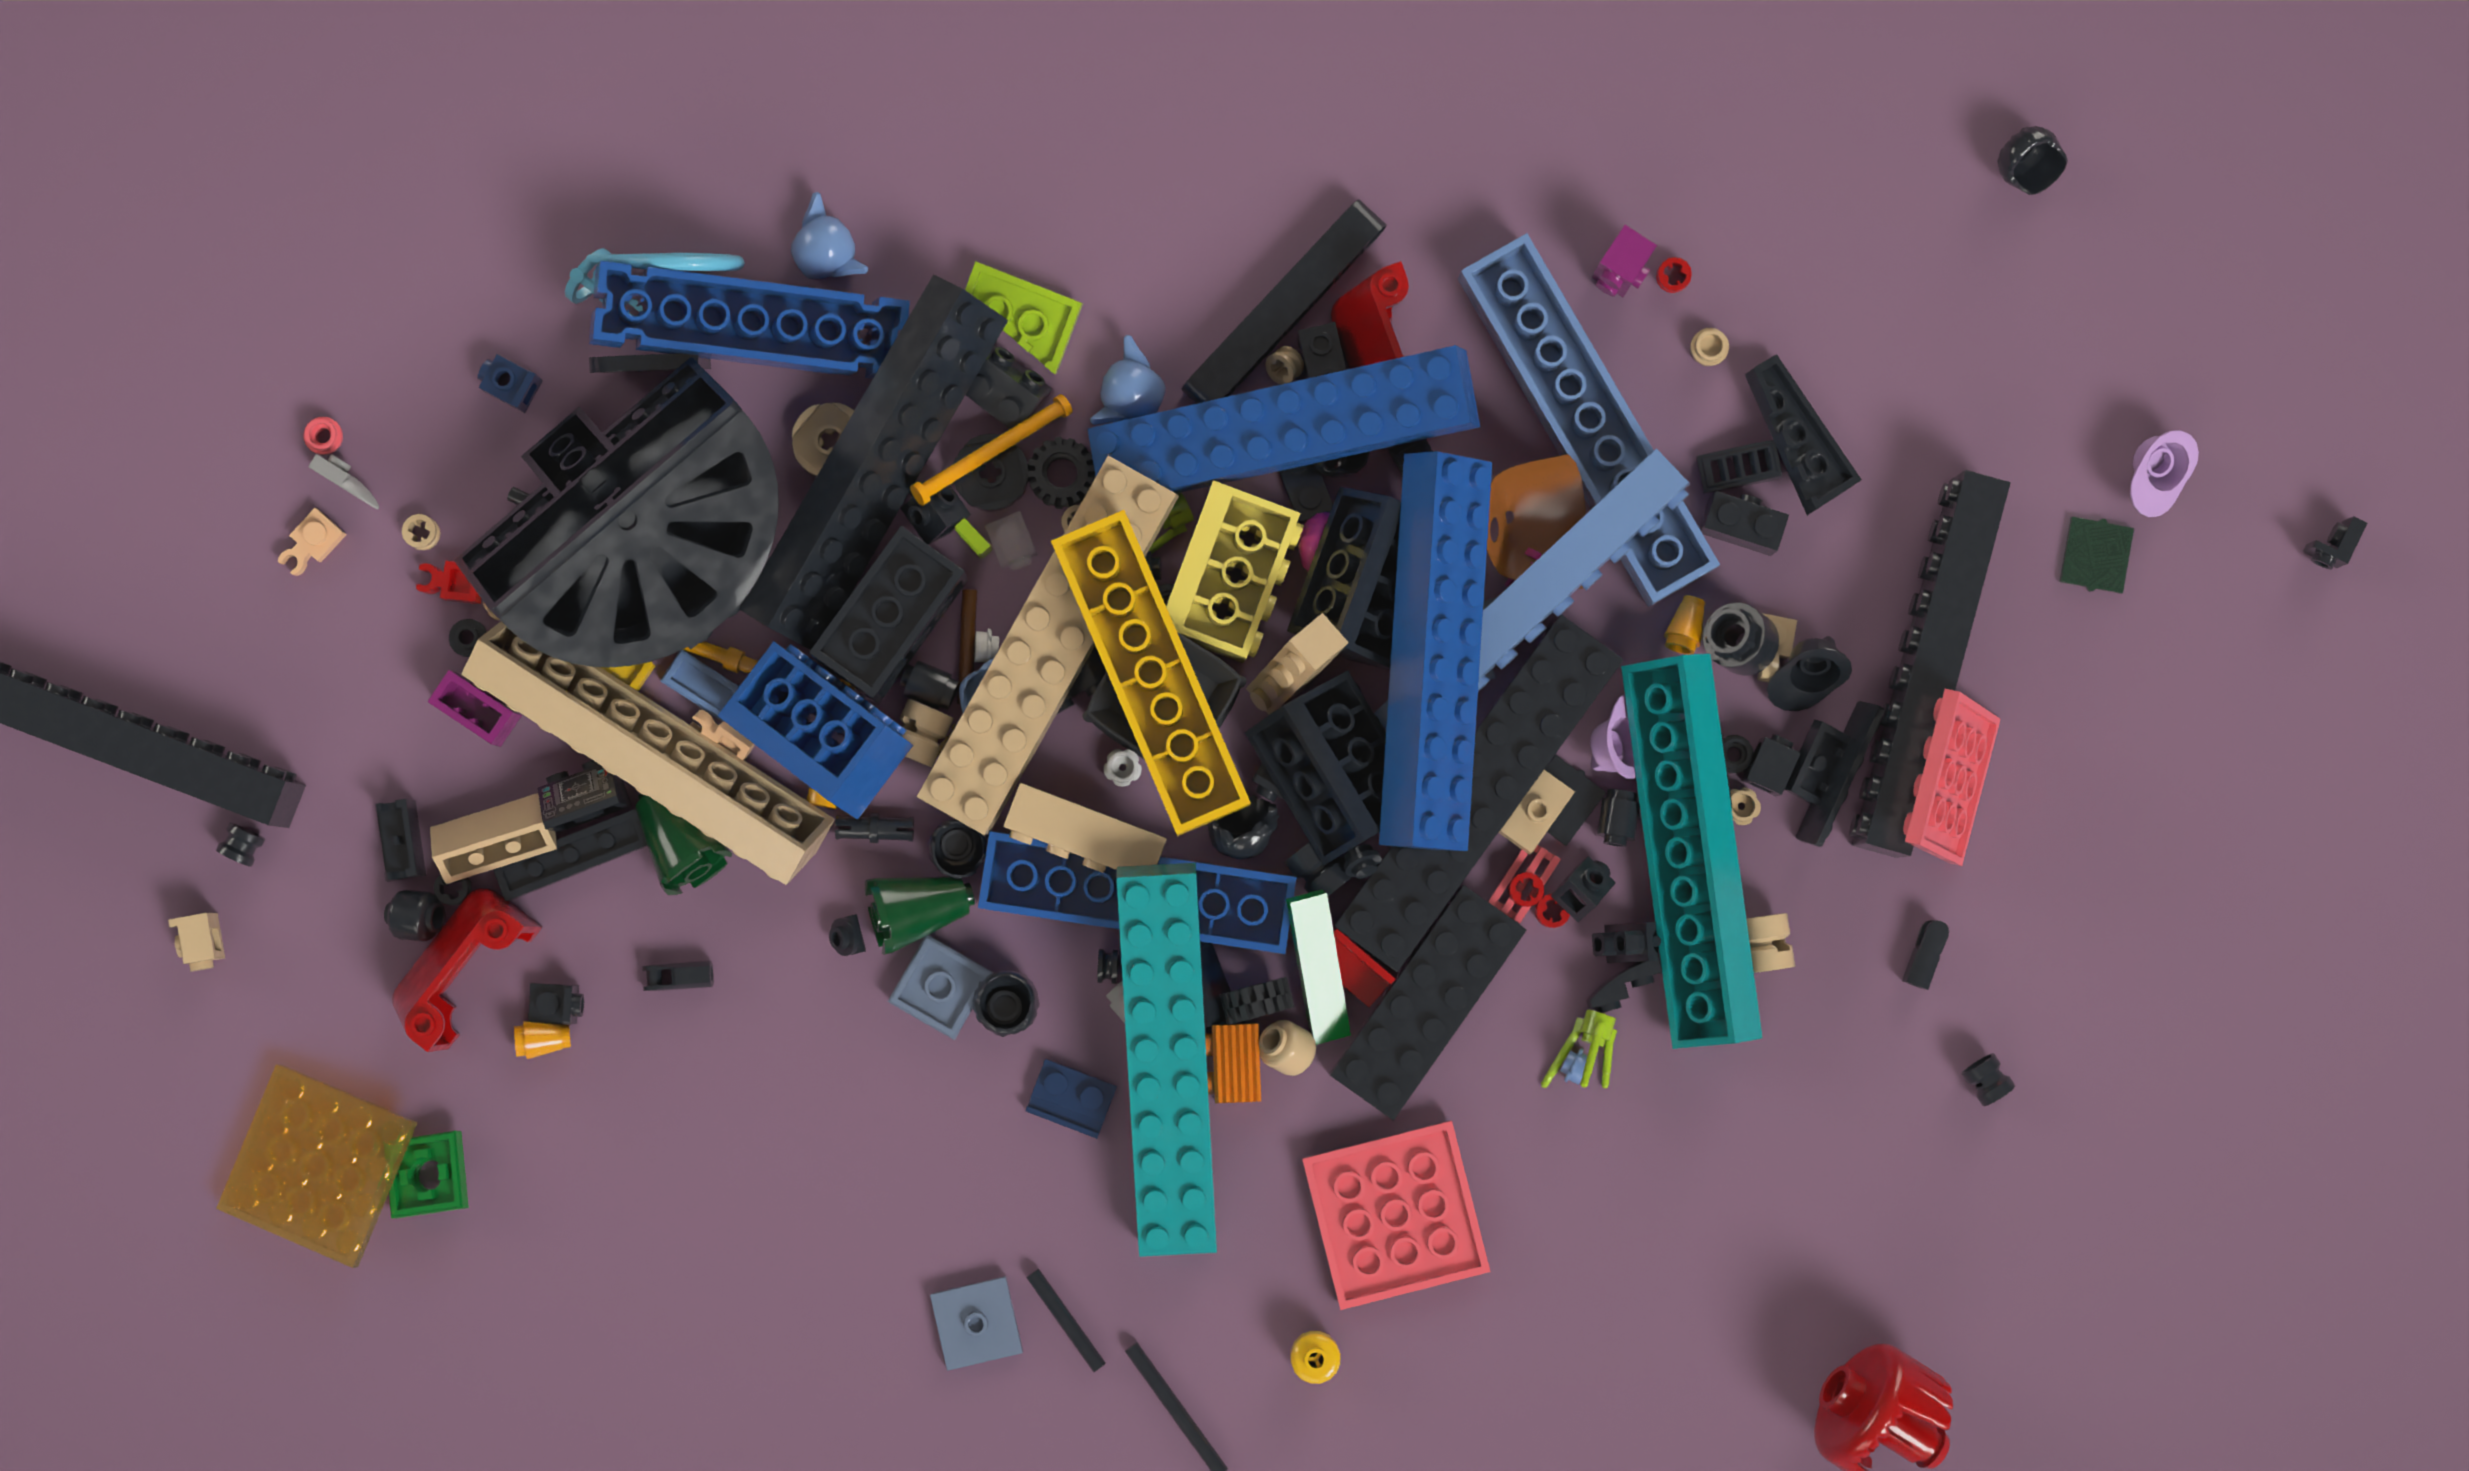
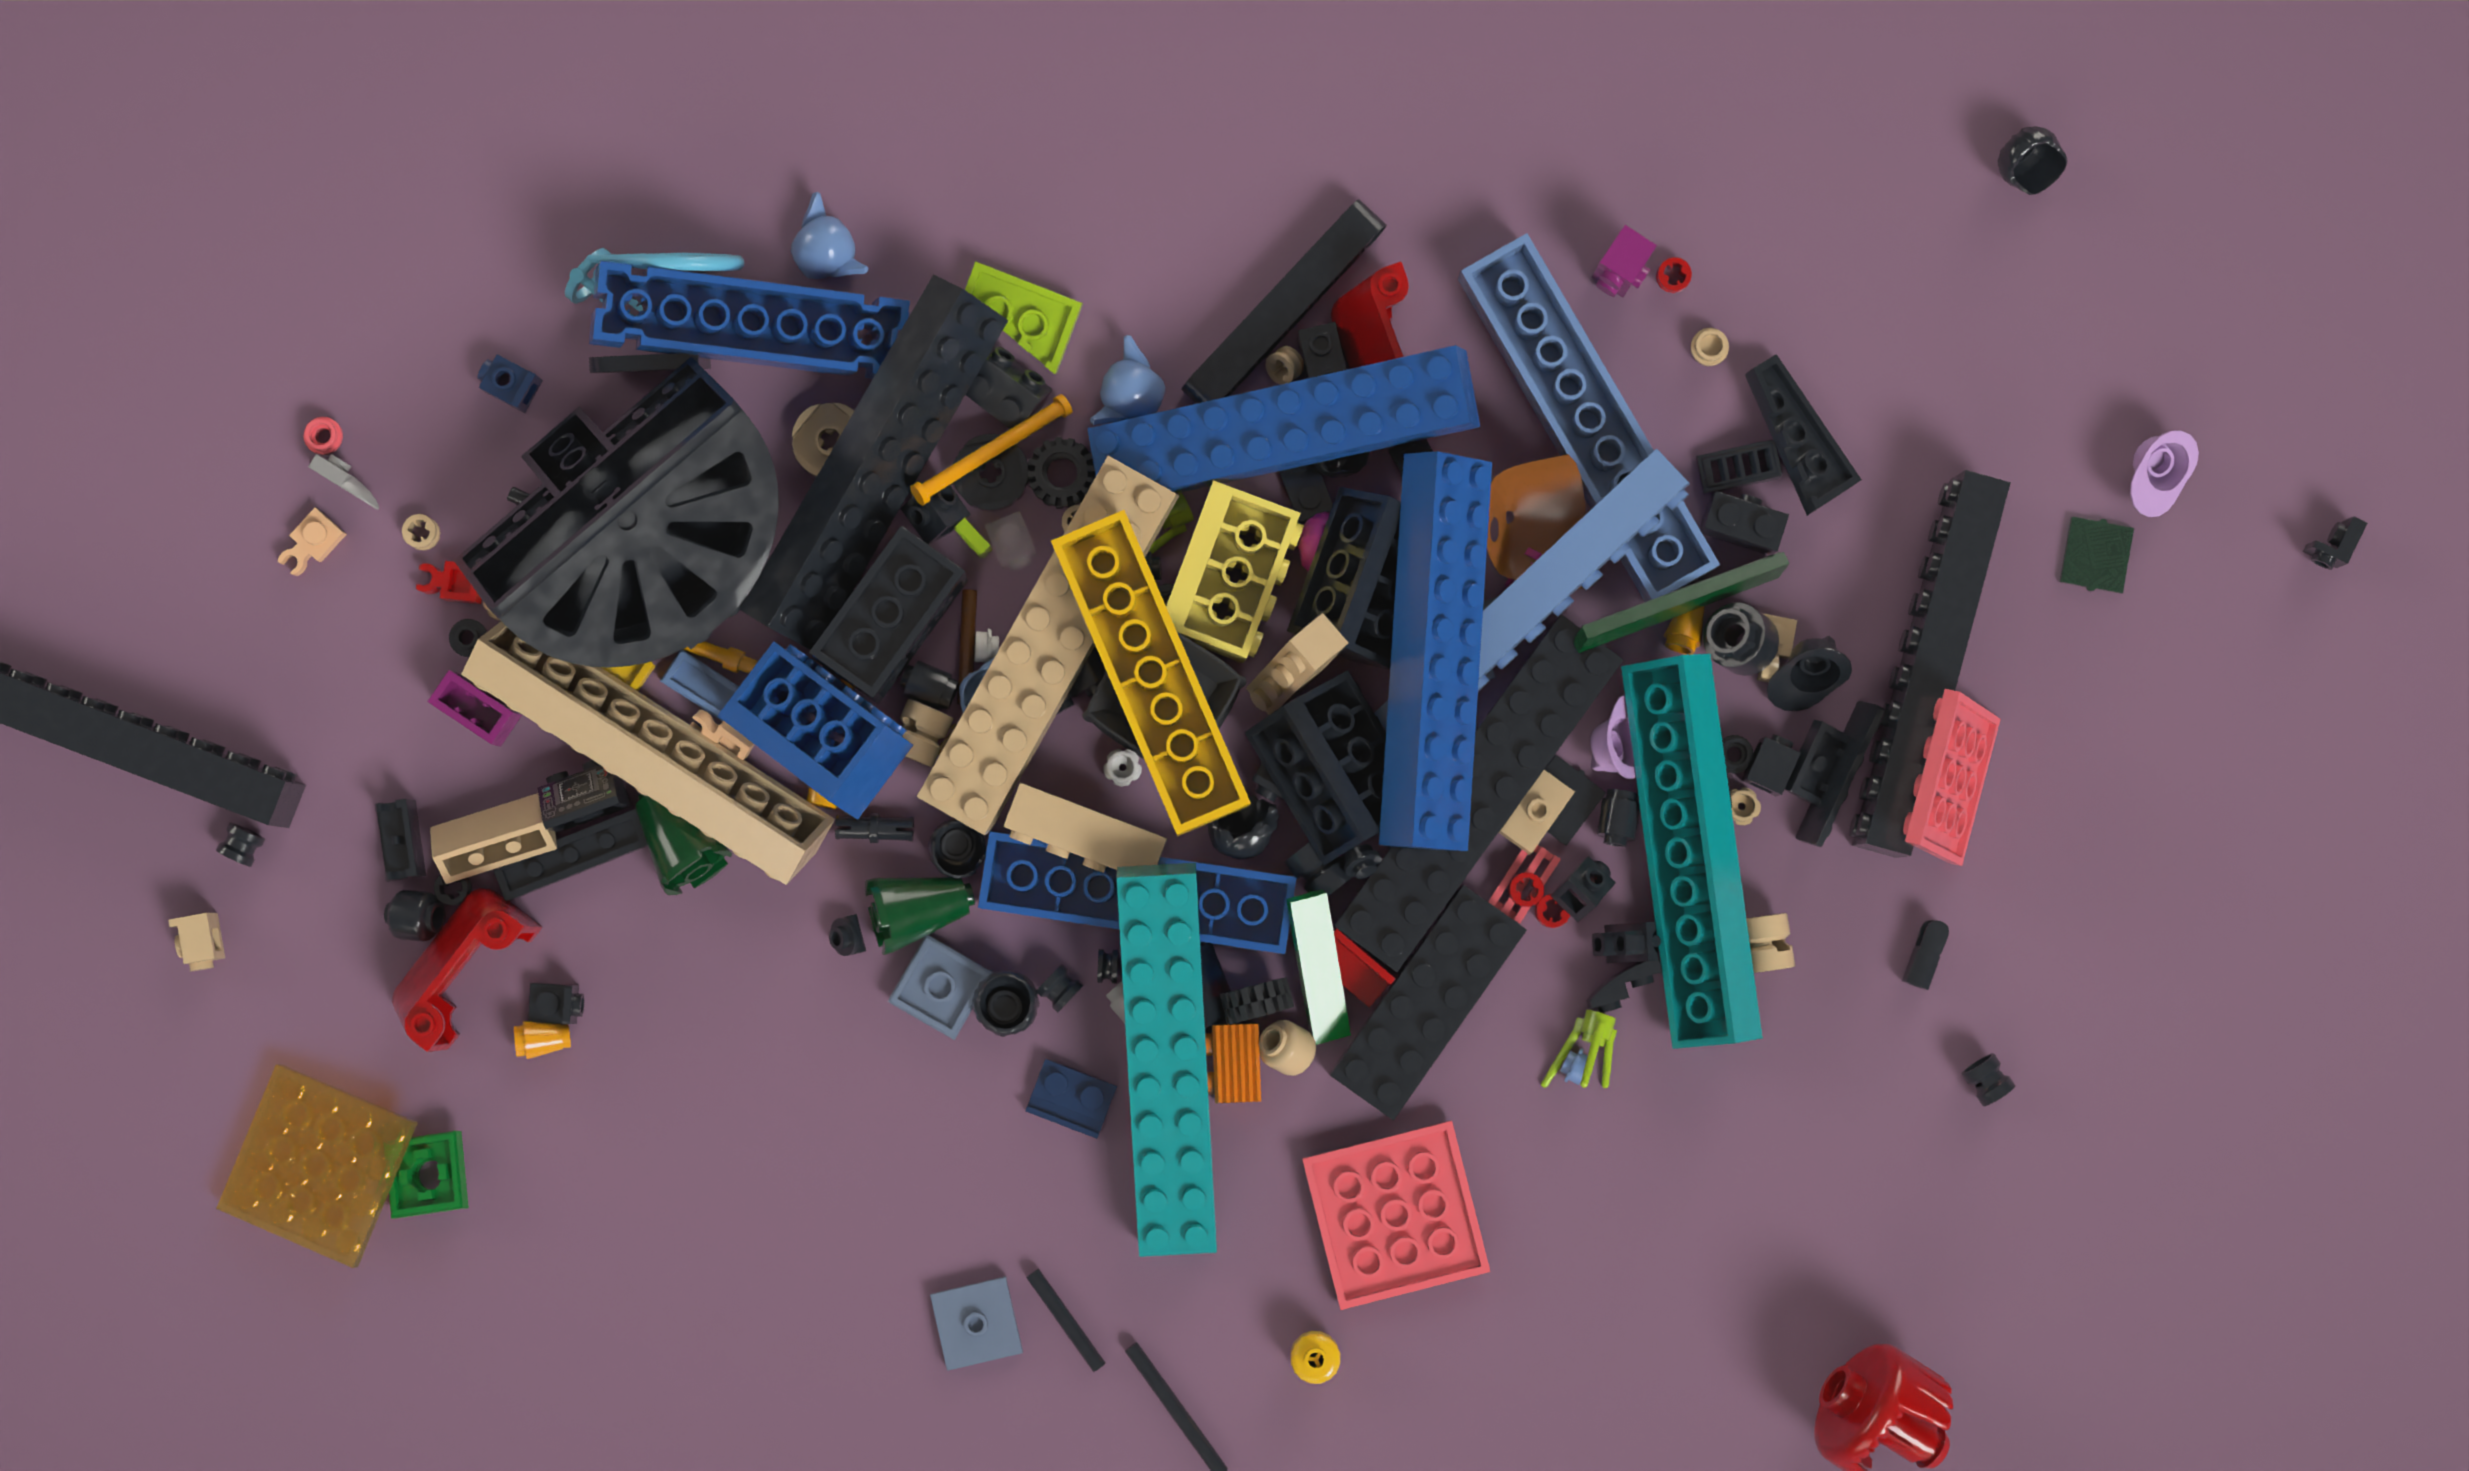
(684, 976): black bar -> none
(1059, 988): none -> black wheel
(1680, 601): none -> dark green tile

